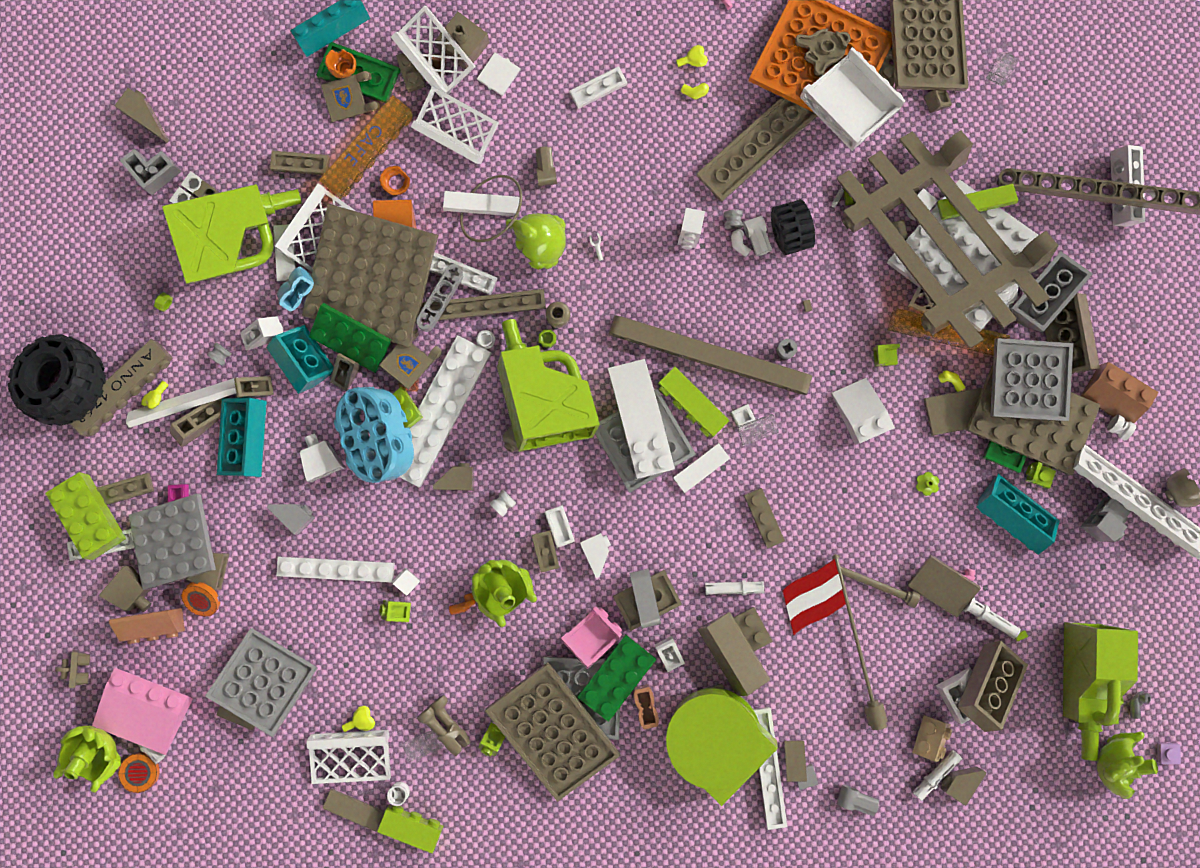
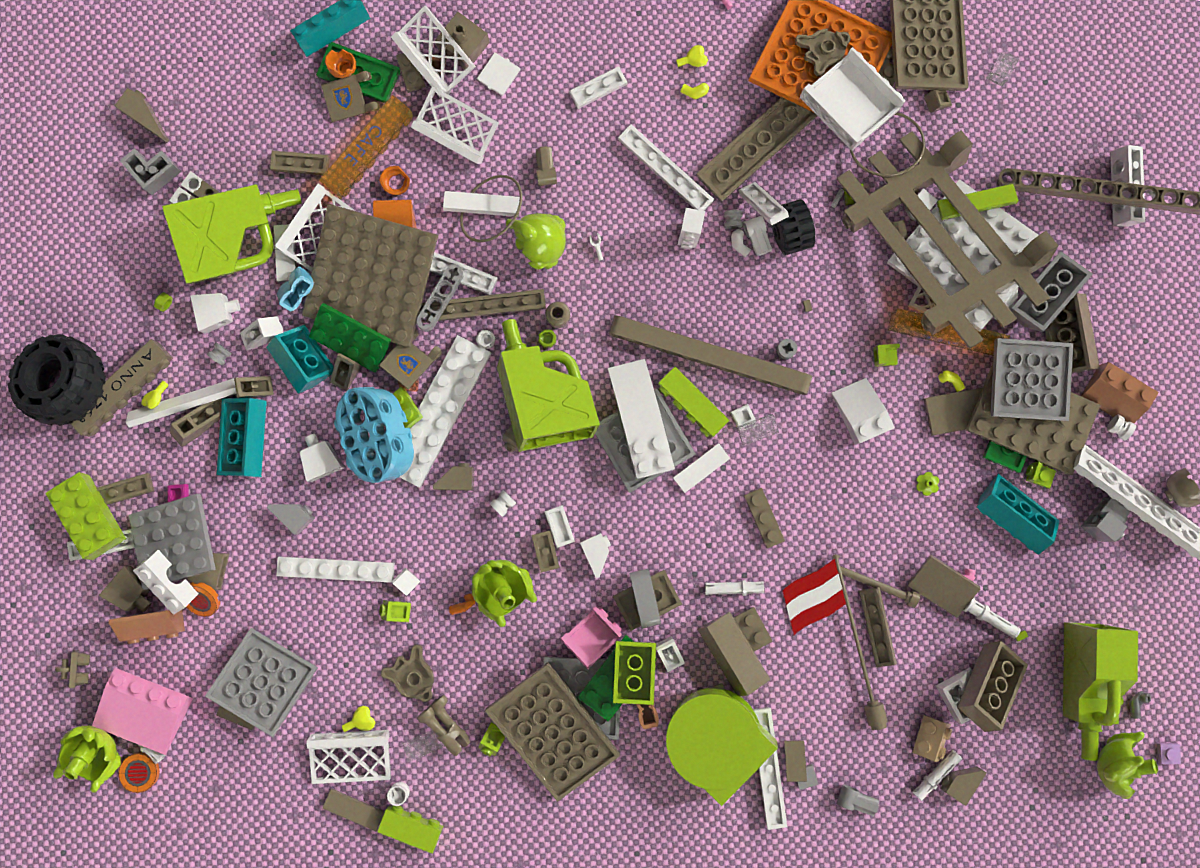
(153, 574): none -> white arch
(213, 311): none -> white torso
(412, 676): none -> dark tan tile
(634, 672): none -> lime brick
(665, 168): none -> white plate
(763, 203): none -> white tile
(878, 627): none -> dark tan tile
(904, 171): none -> dark tan piece

